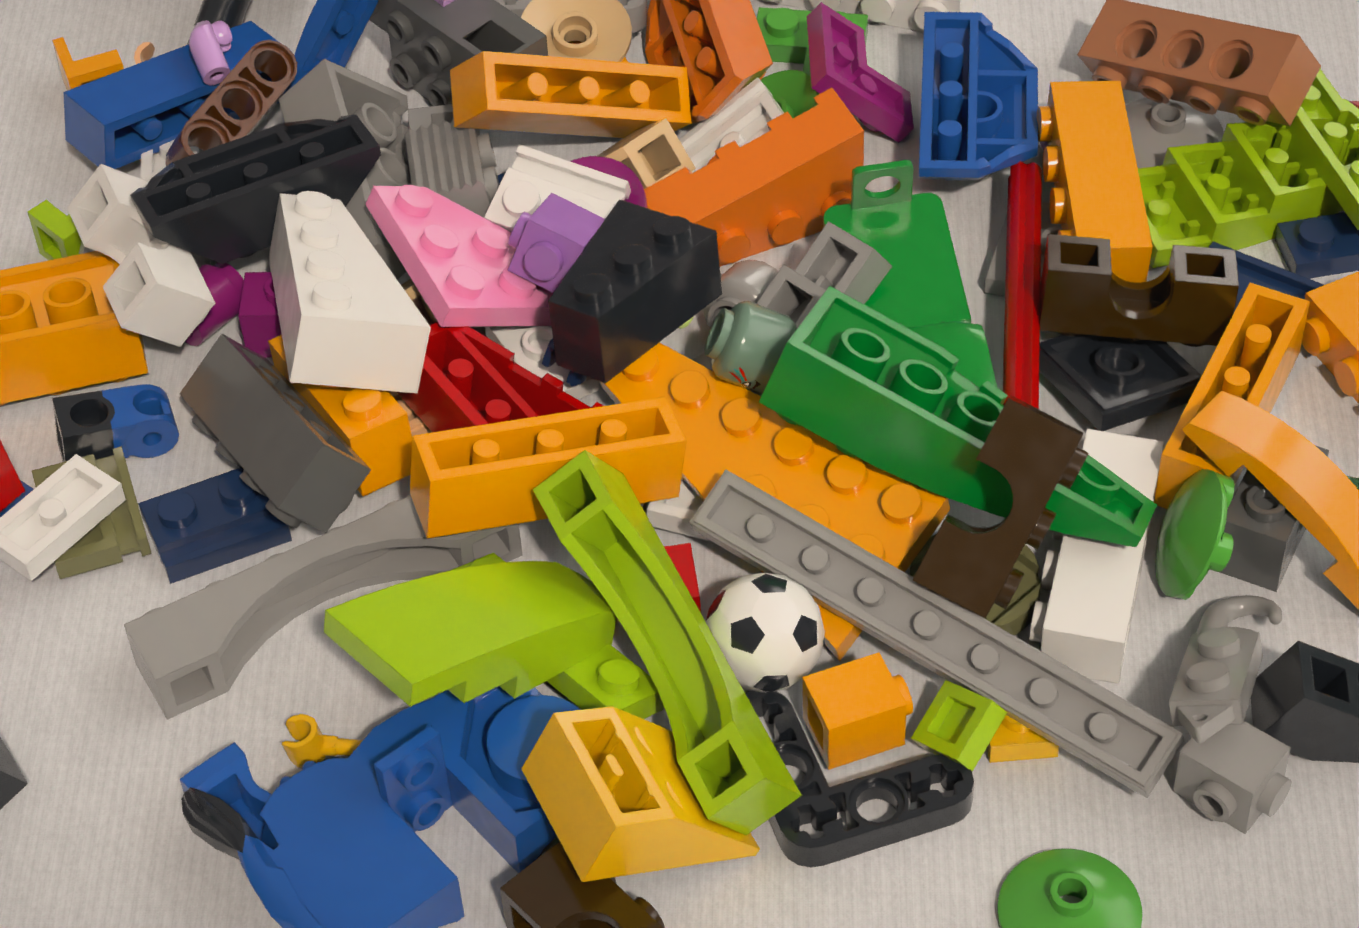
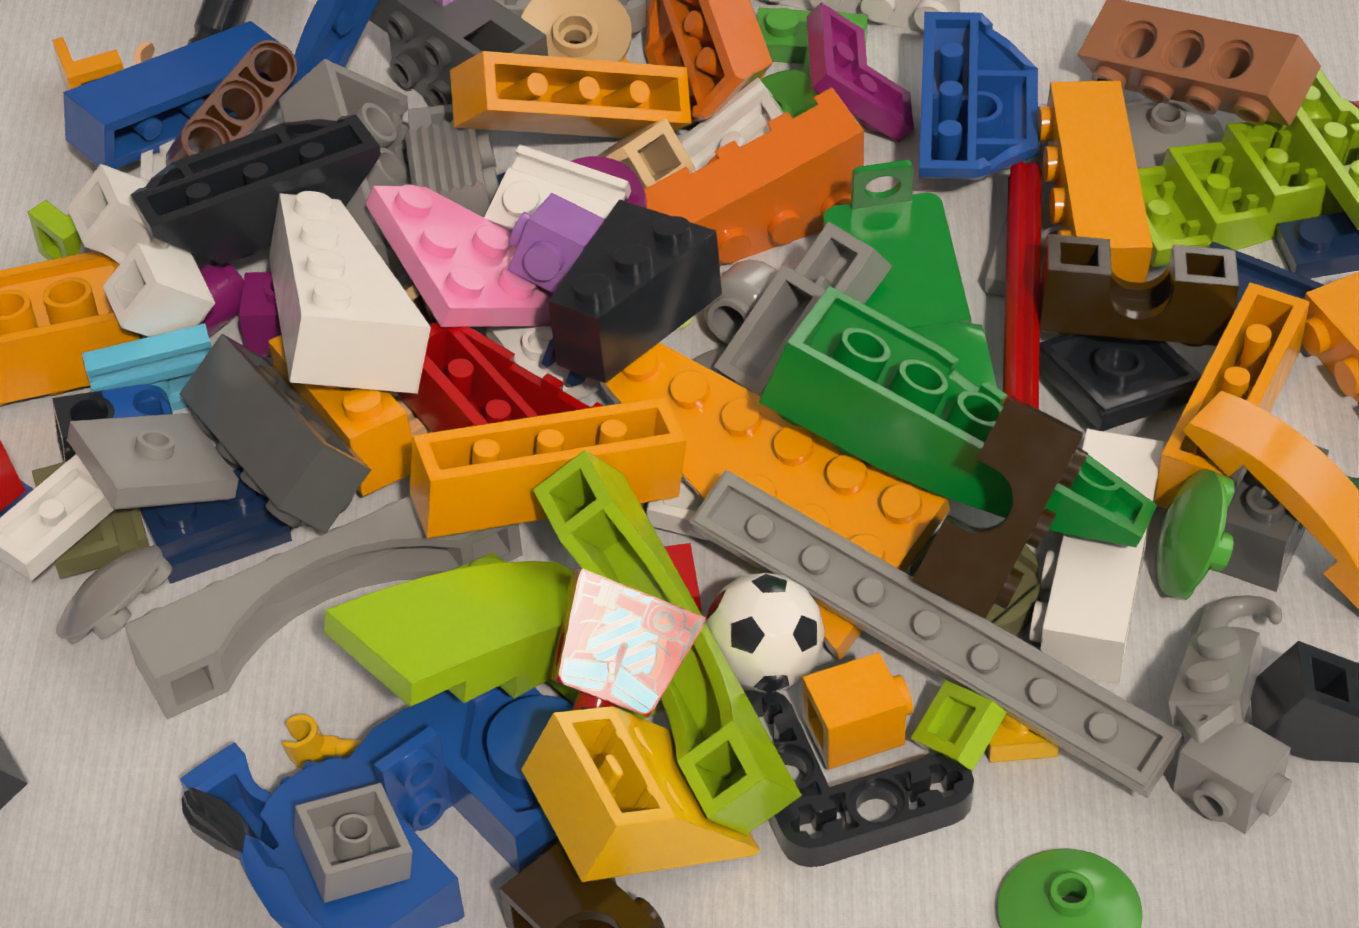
(103, 596): none -> light grey dish
(152, 460): none -> light grey plate
(158, 360): none -> medium azure plate
(207, 48): lavender arm -> none
(352, 842): none -> light grey piece
(620, 644): none -> torso
(747, 344): sand green head -> none

